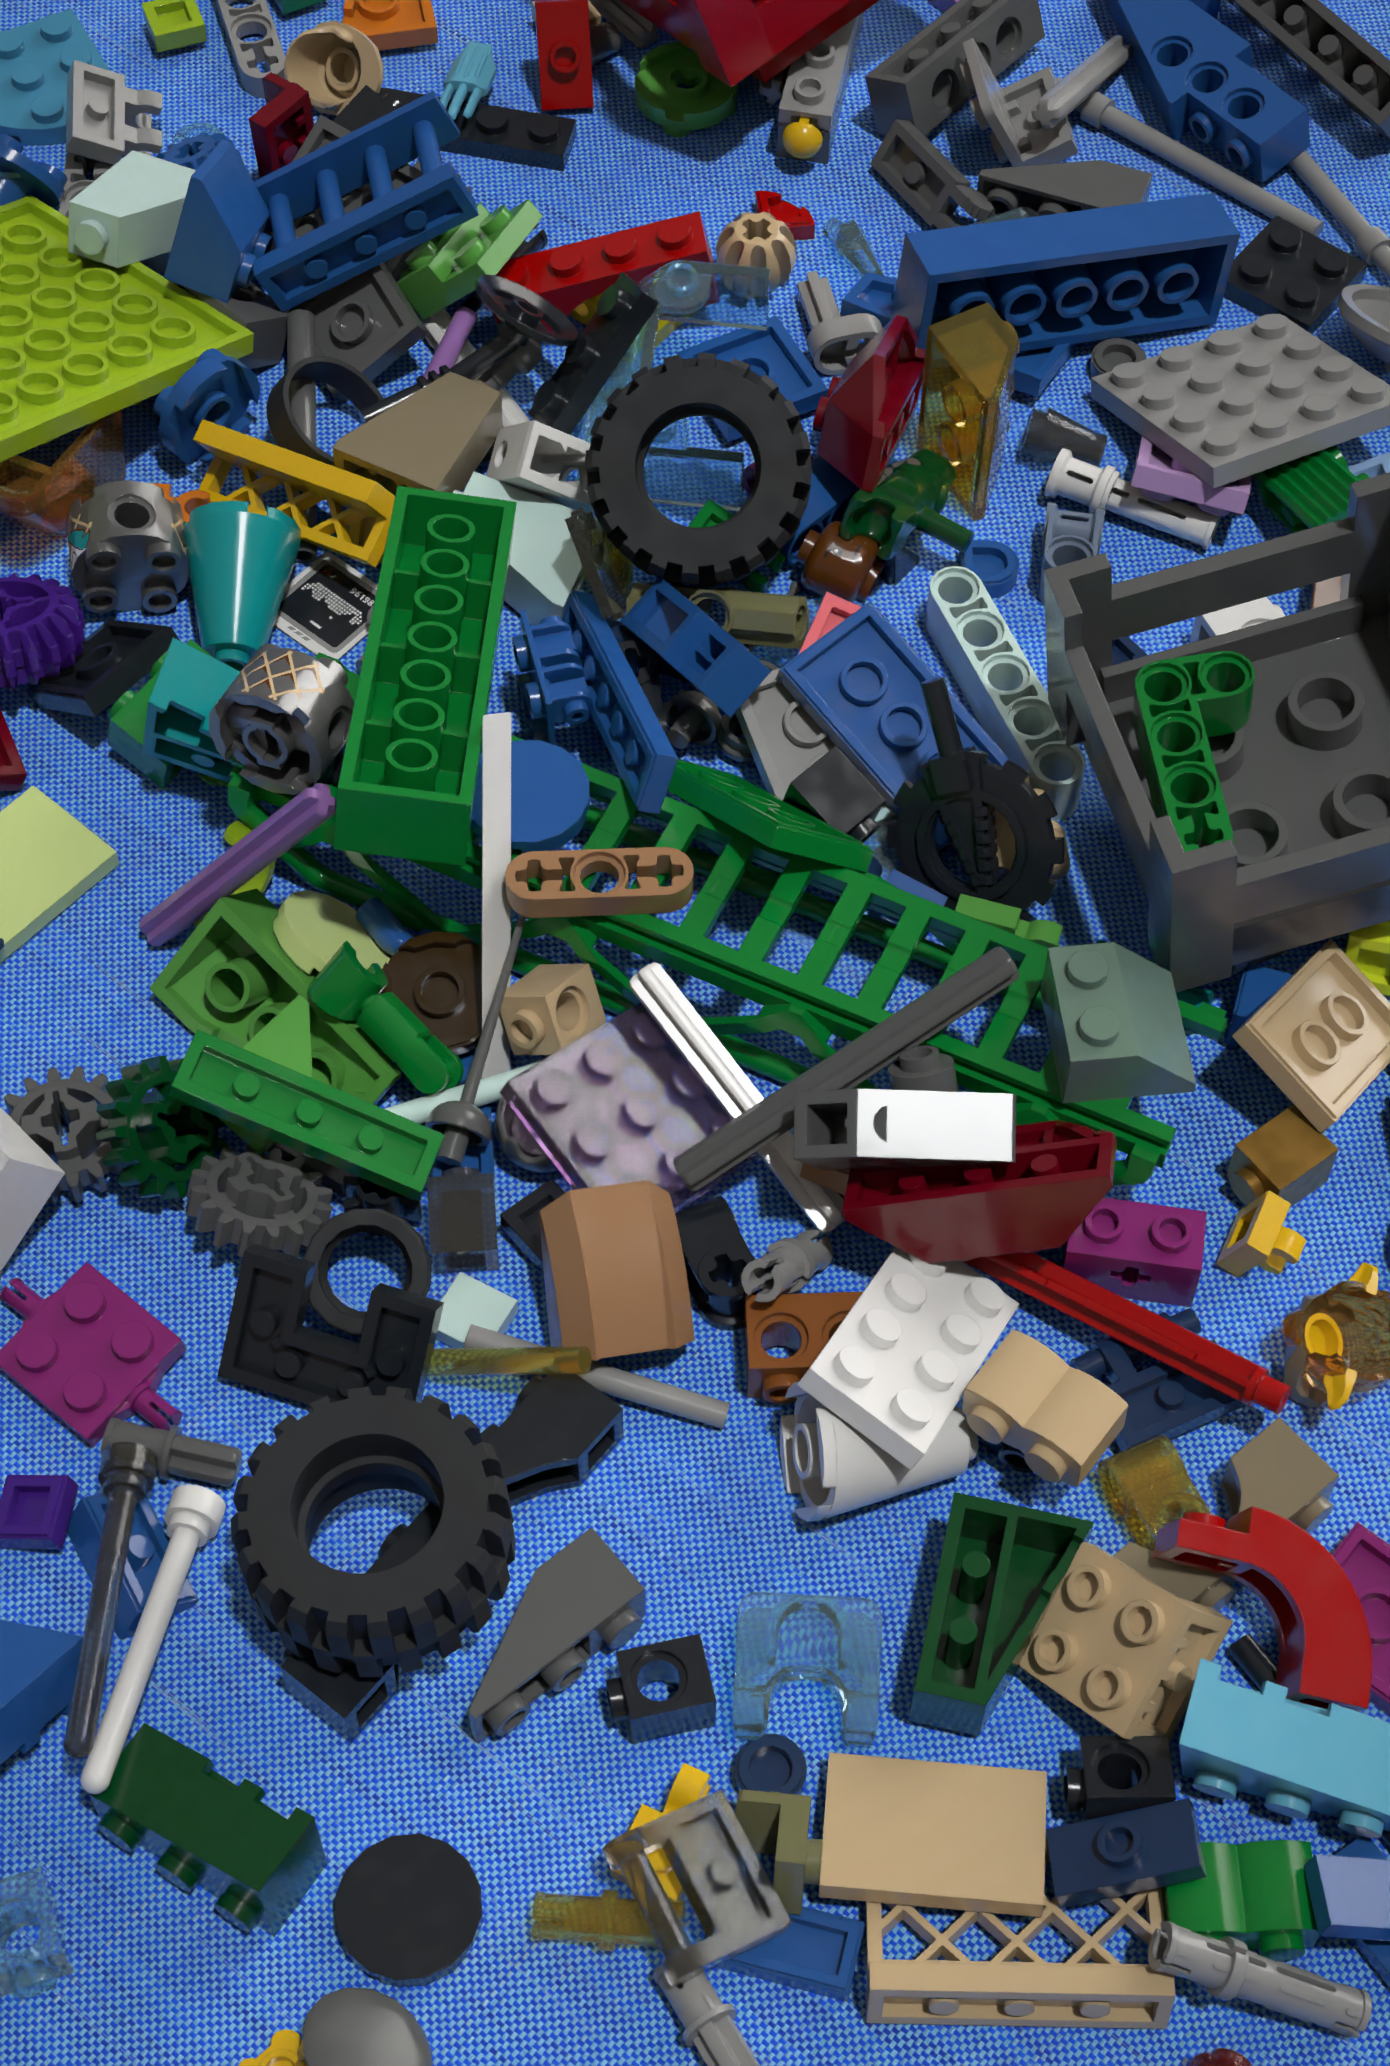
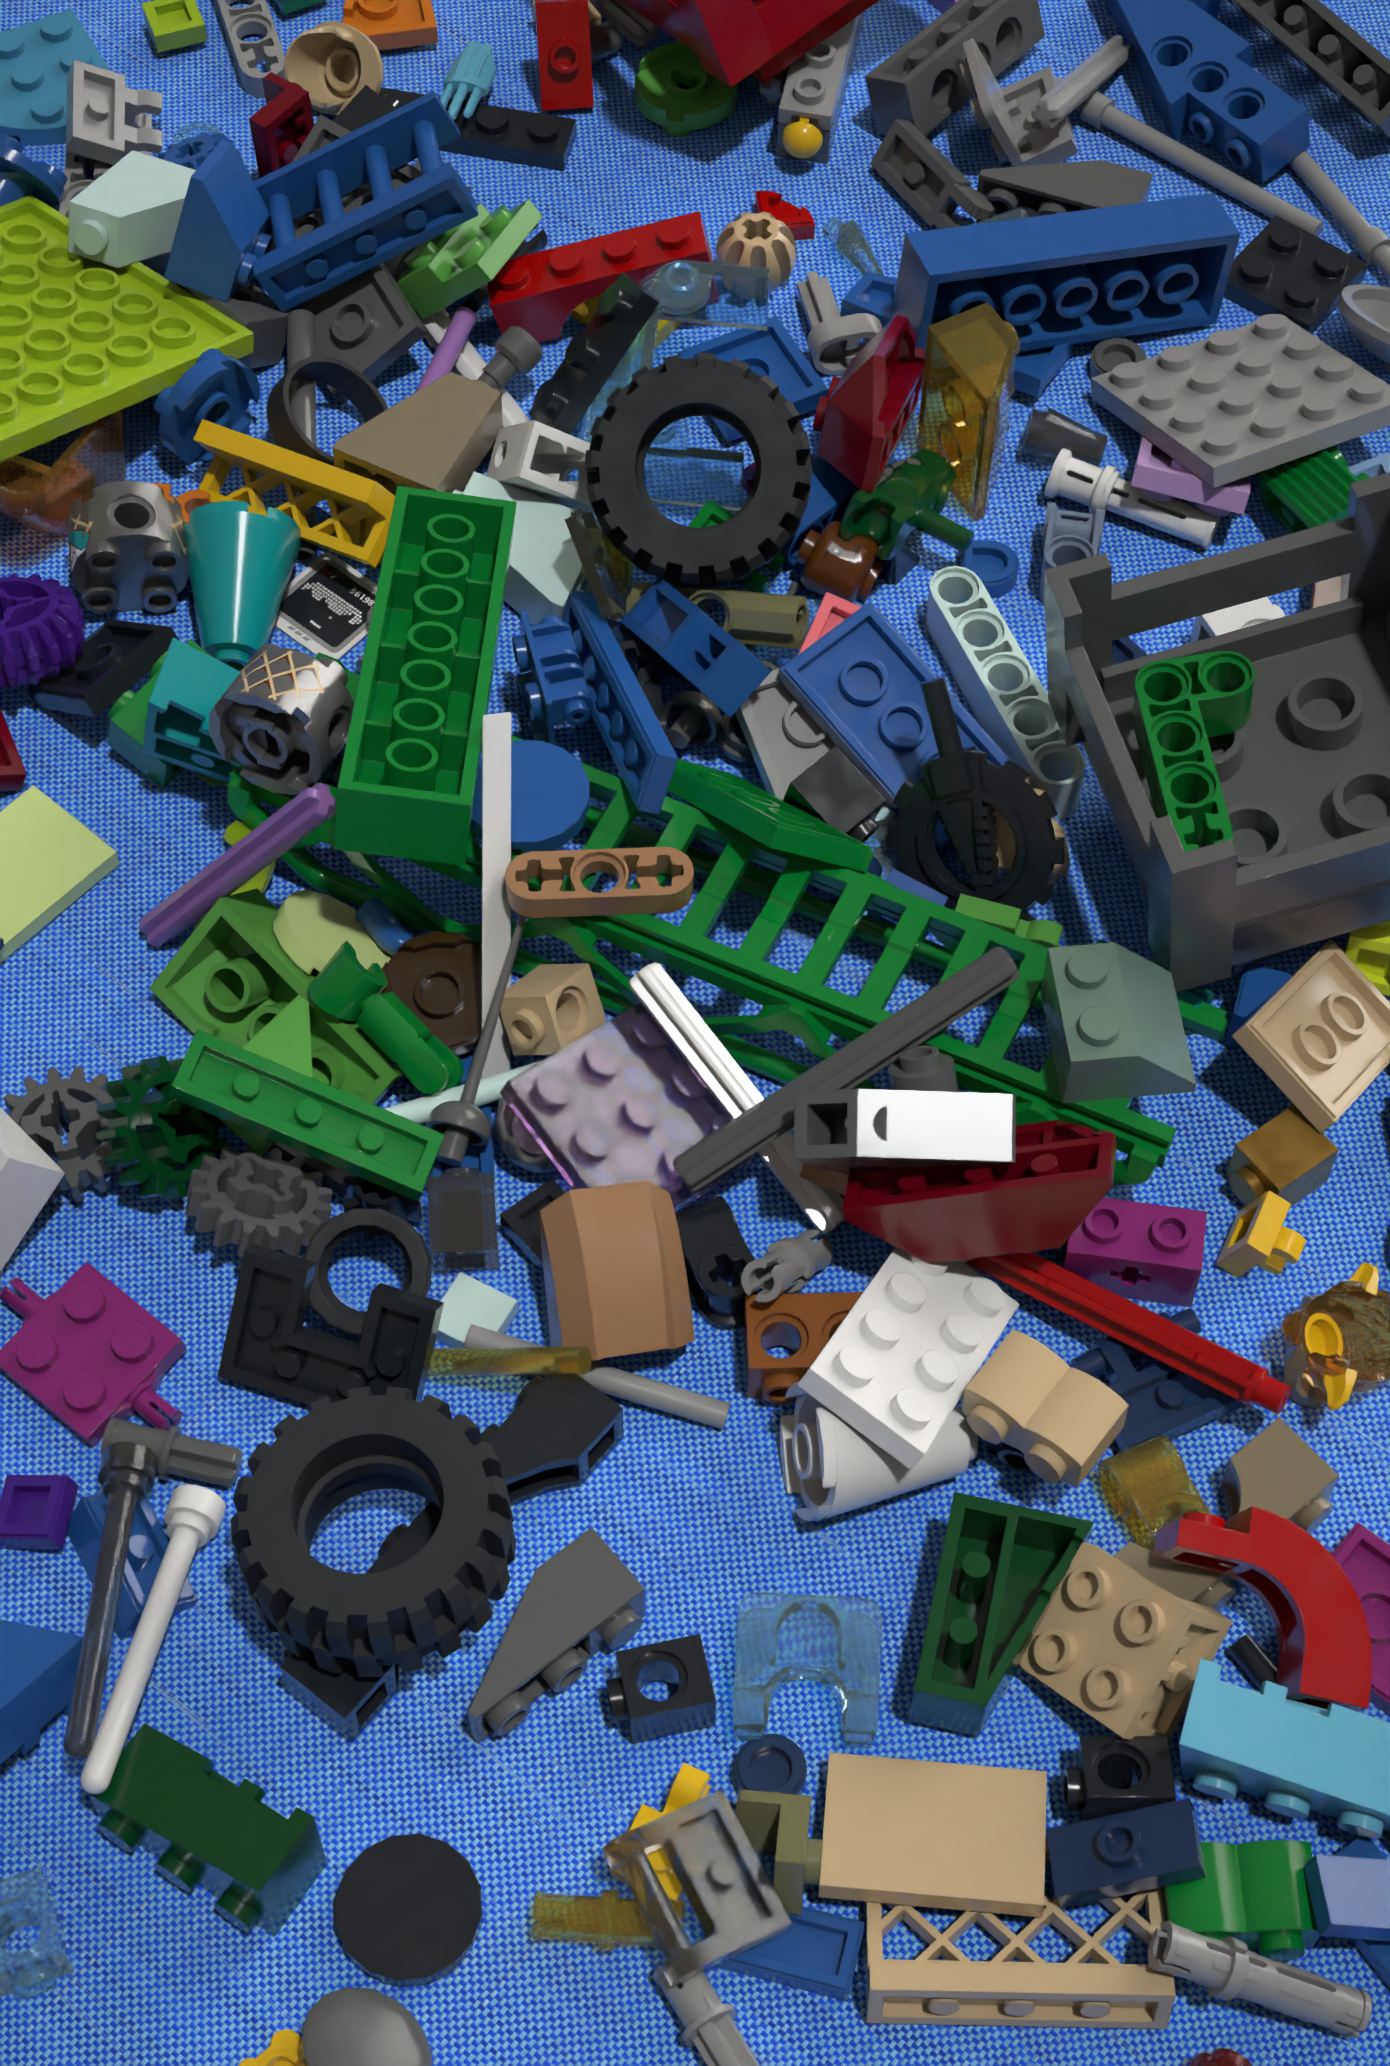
(520, 321): black dish -> none

